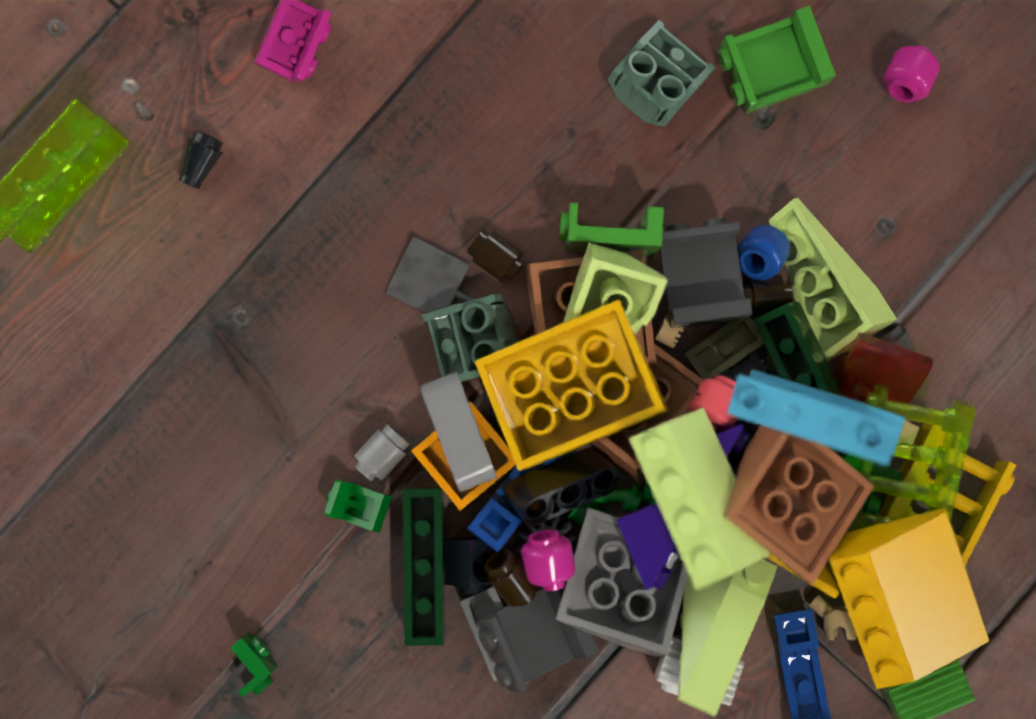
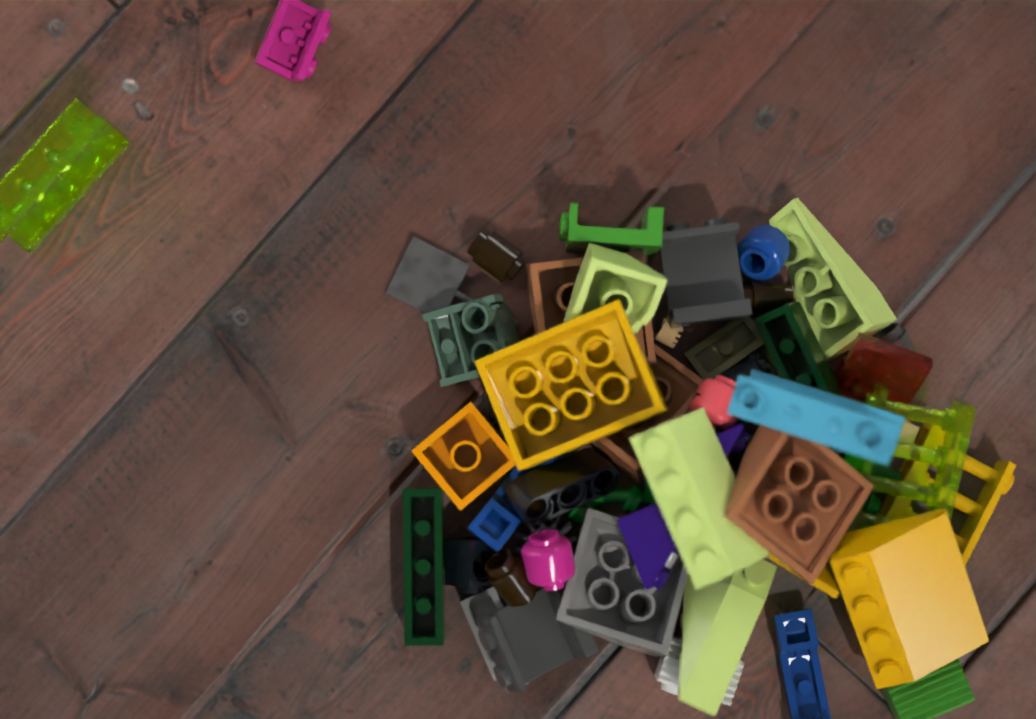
(199, 158): black cone -> none
(255, 656): green bracket -> none
(357, 505): green bracket -> none
(381, 453): light grey brick -> none
(458, 431): light grey beam -> none
(658, 76): sand green slope -> none
(776, 61): bright green panel -> none
(833, 619): tan piece -> none
(911, 73): dark pink head -> none

